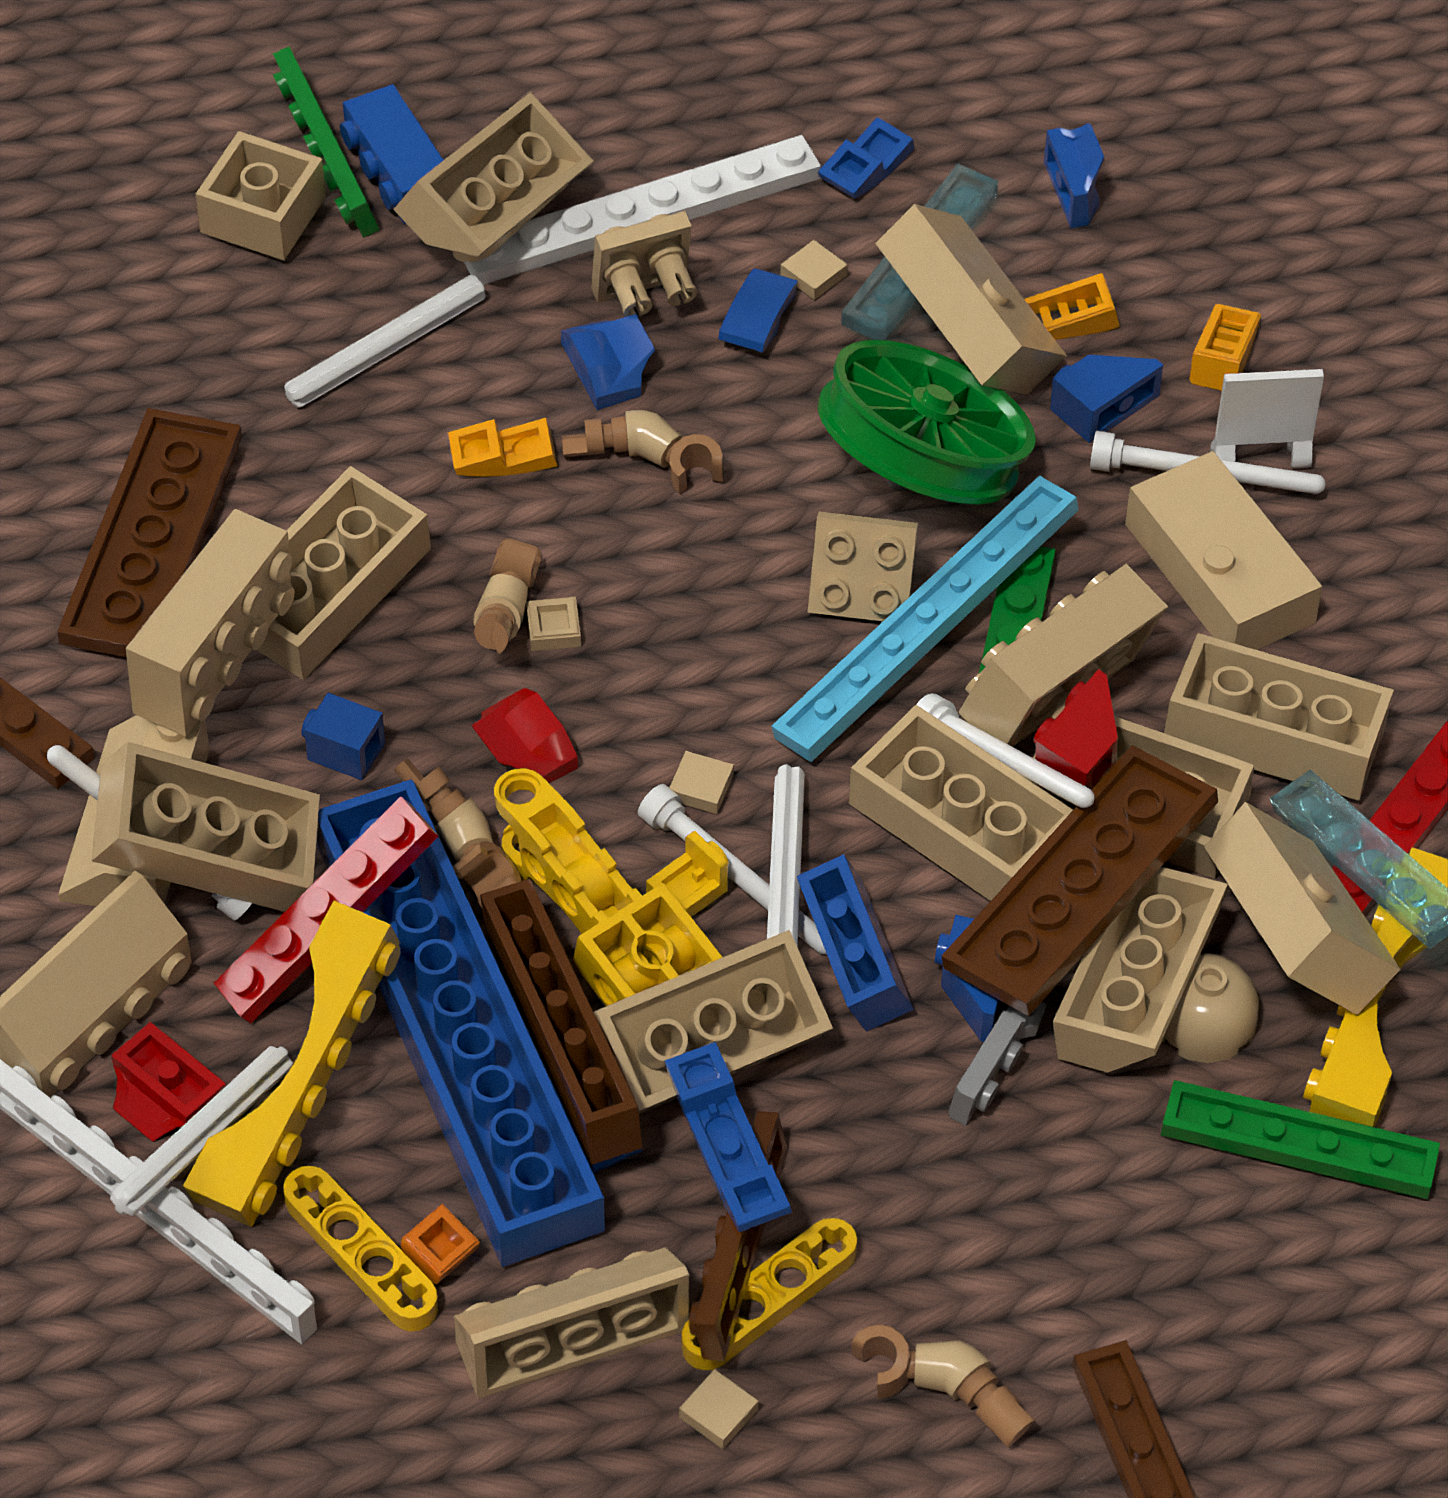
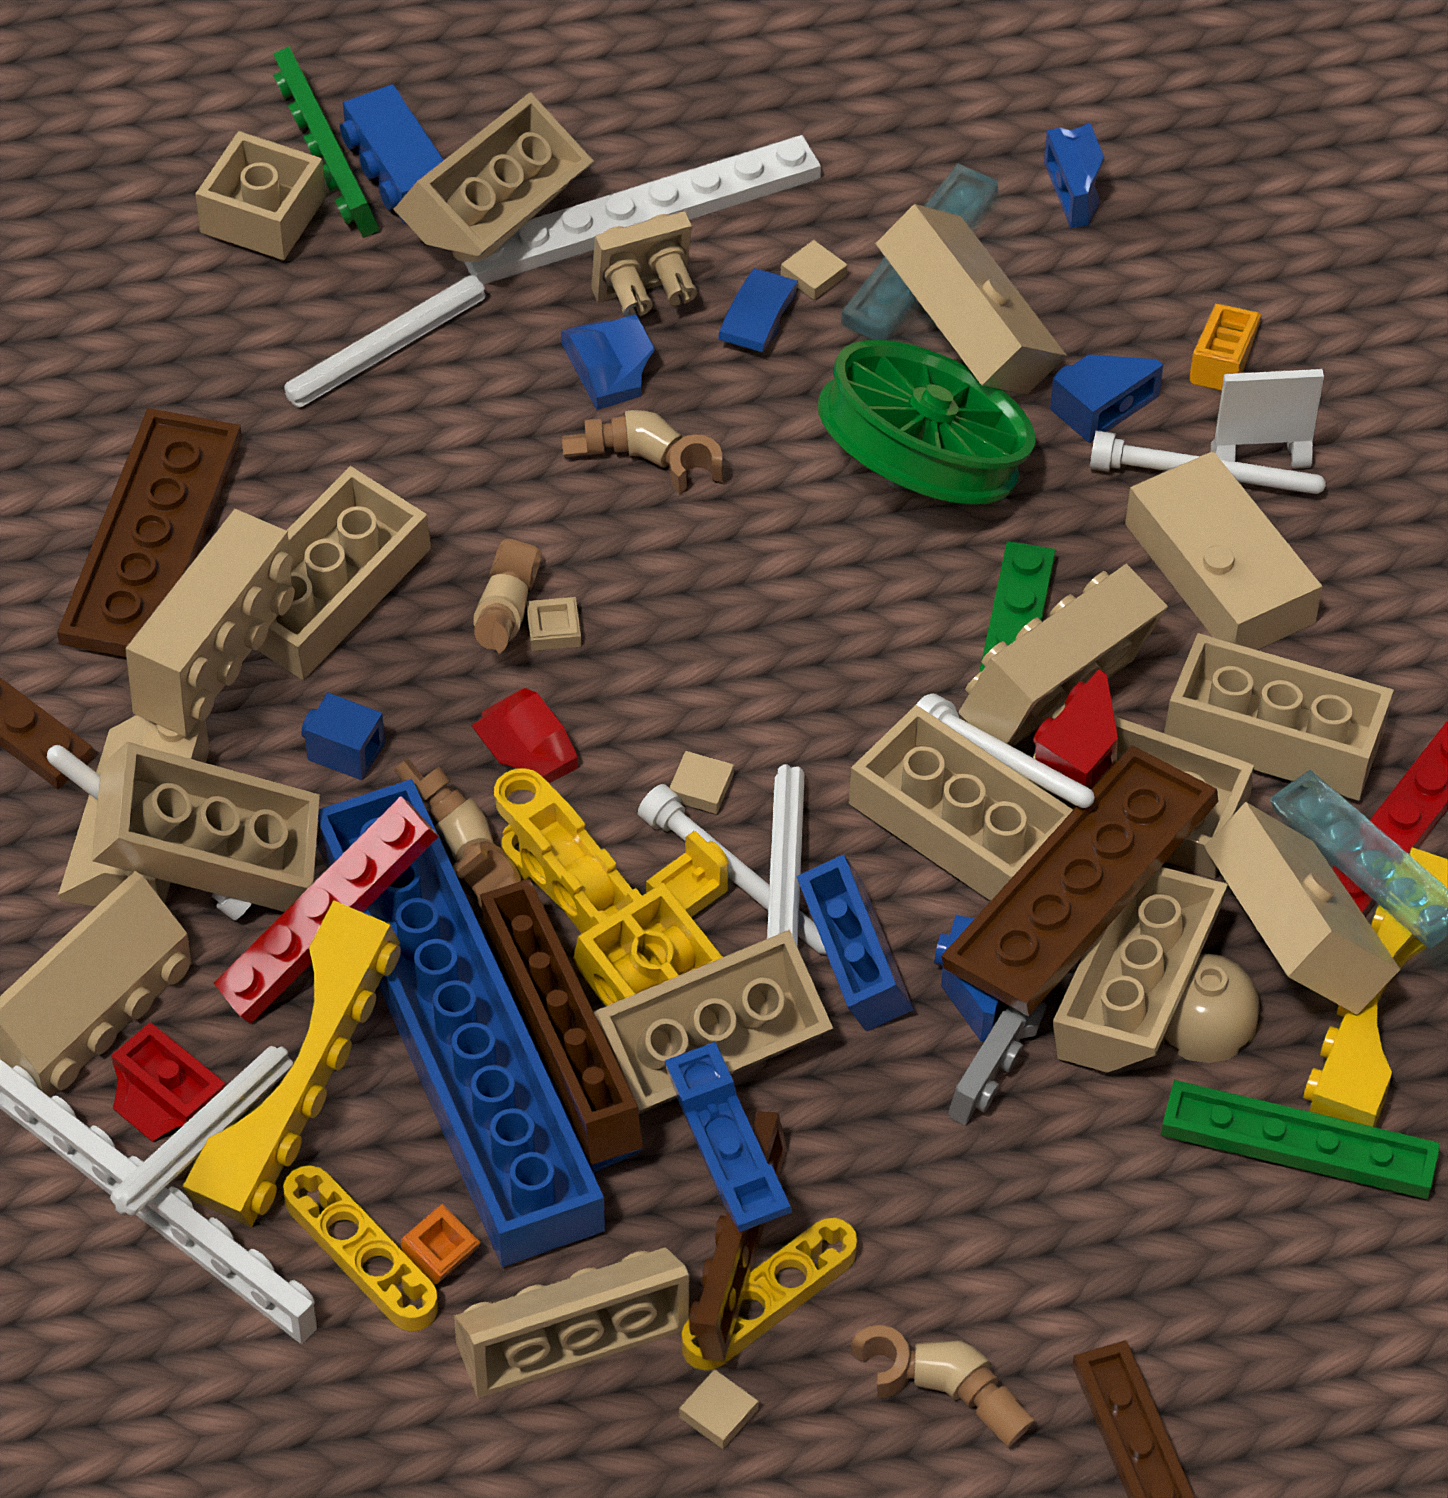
(512, 451): light orange slope -> none
(861, 566): tan plate -> none
(868, 160): blue slope -> none
(924, 618): medium azure plate -> none
(1077, 294): light orange slope -> none

